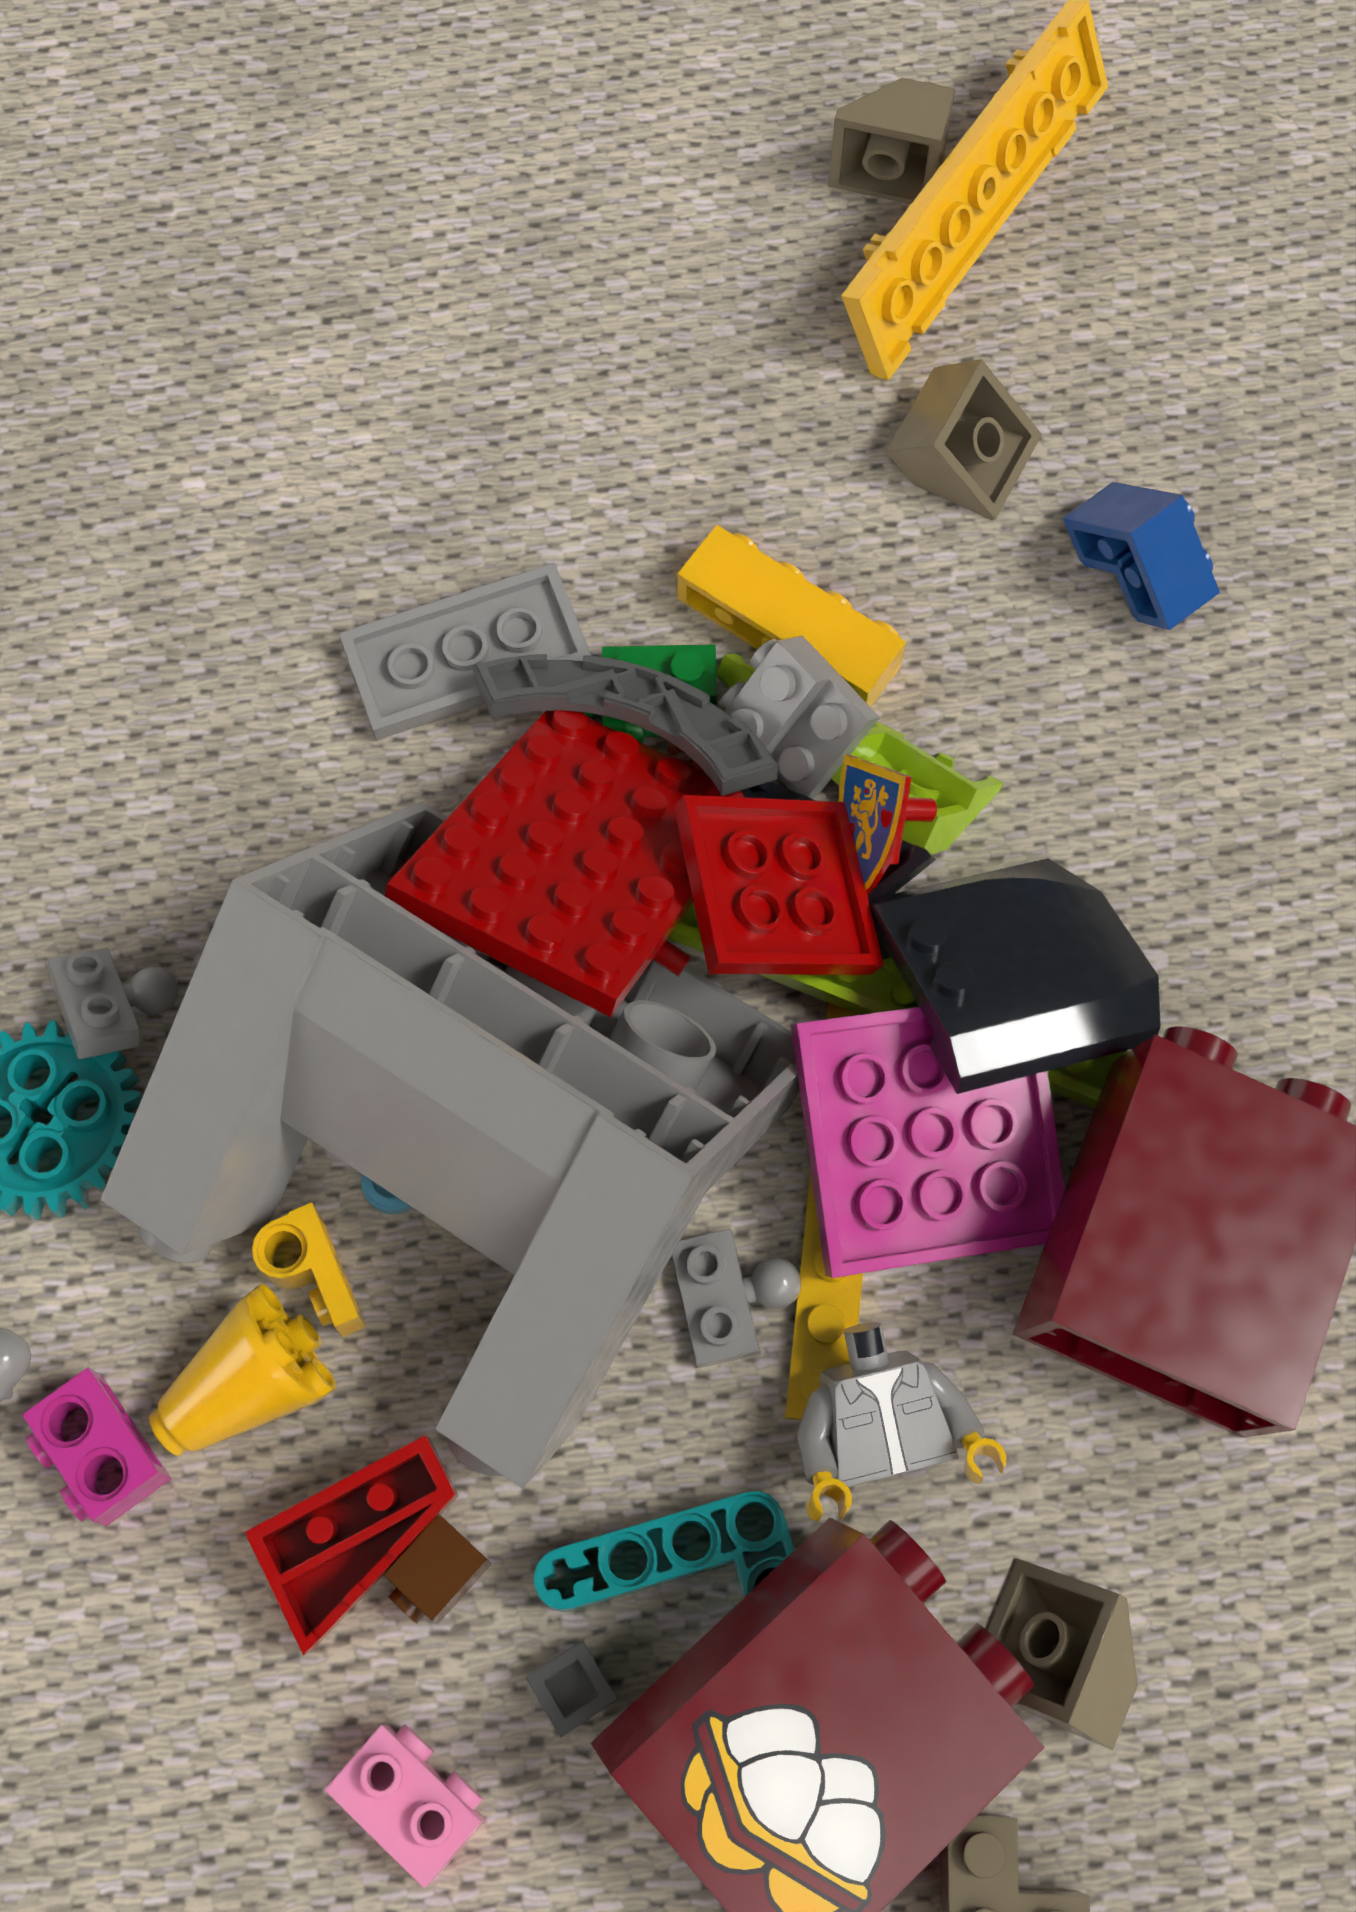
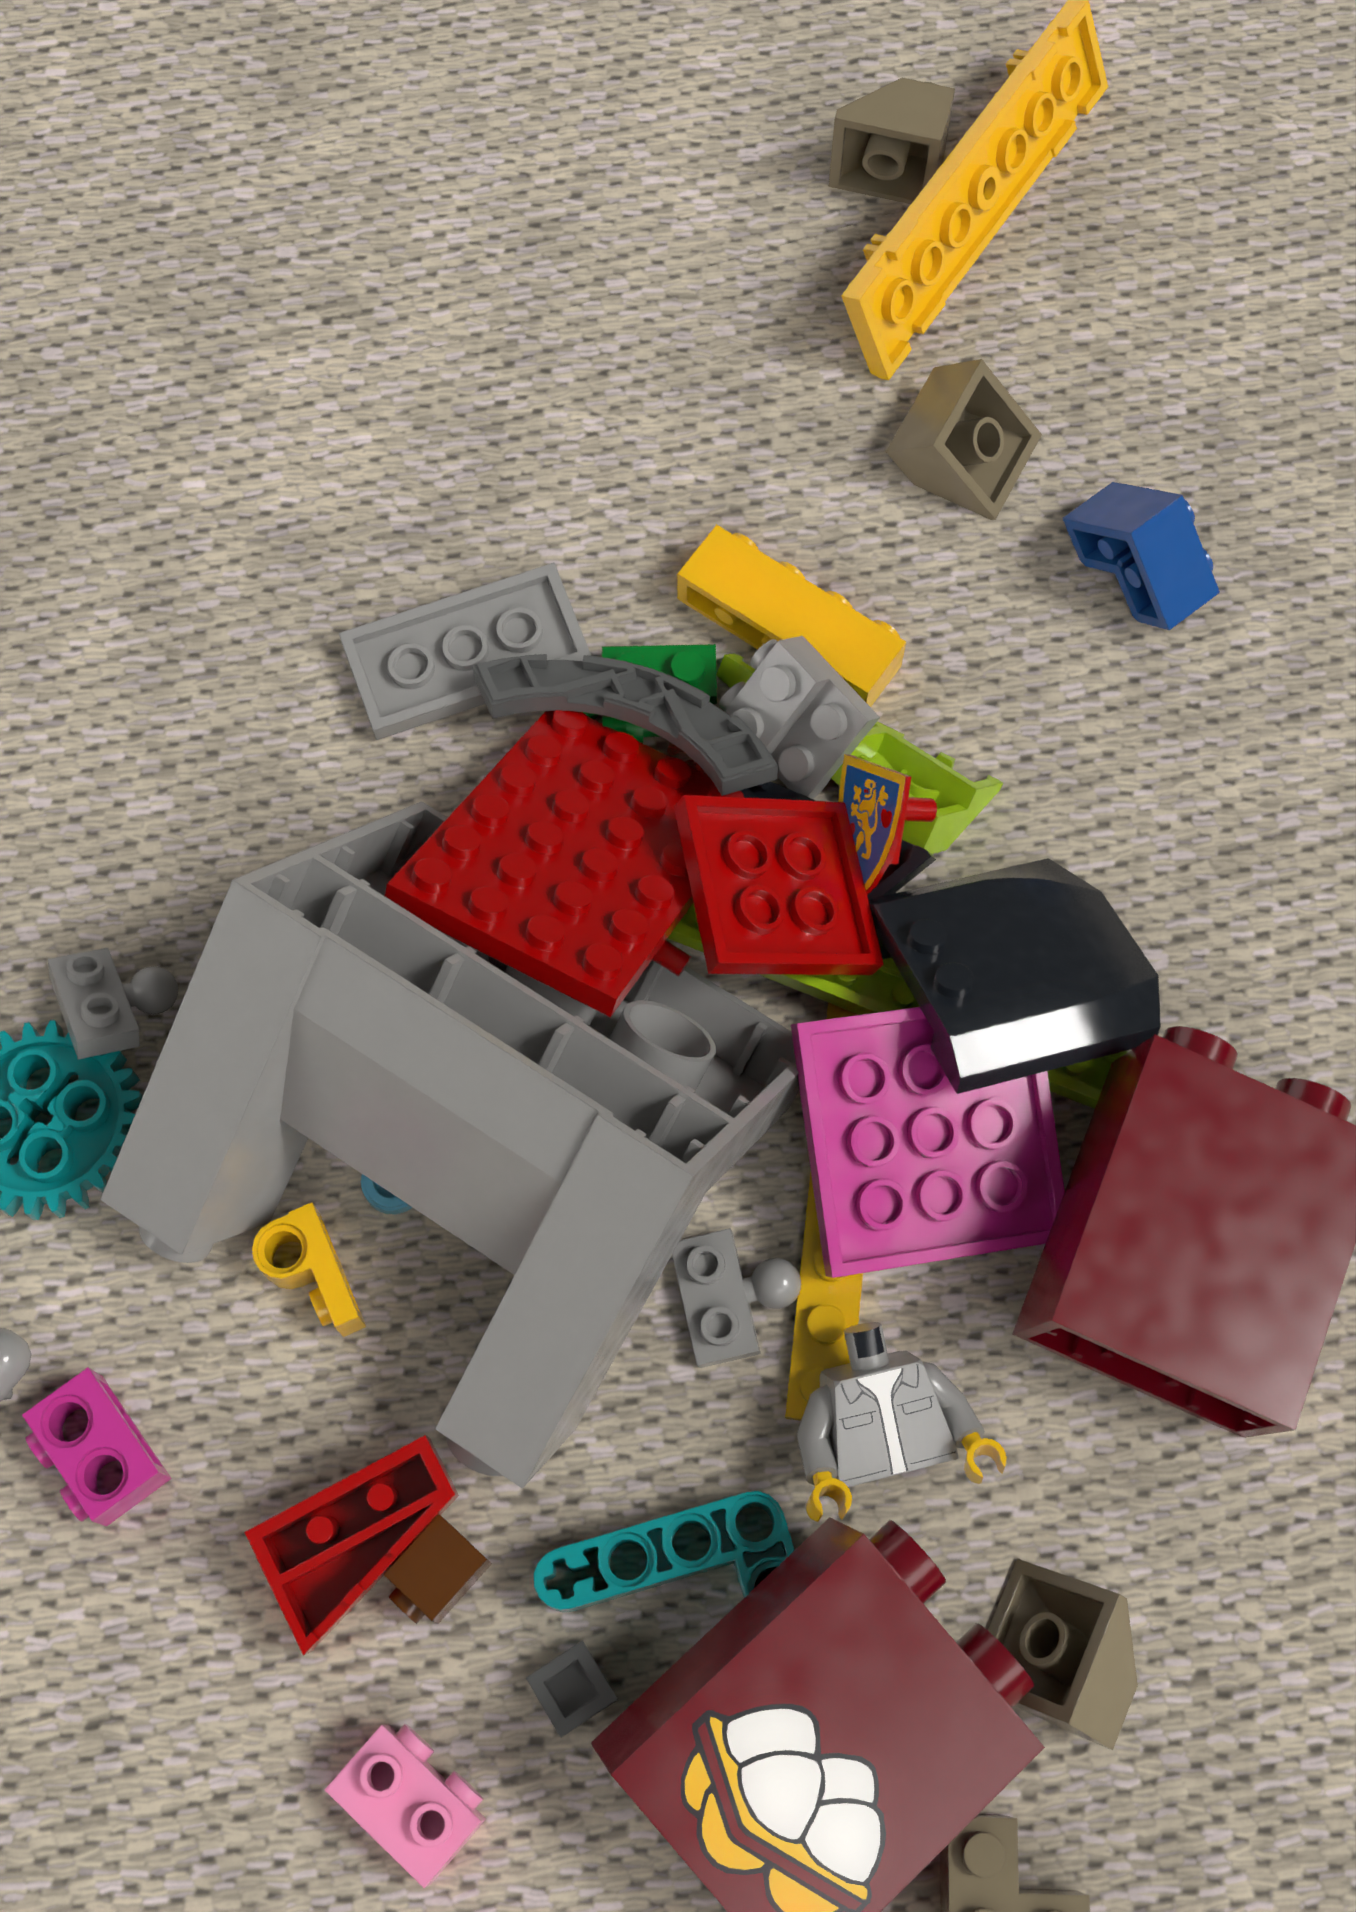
(243, 1376): yellow cone -> none

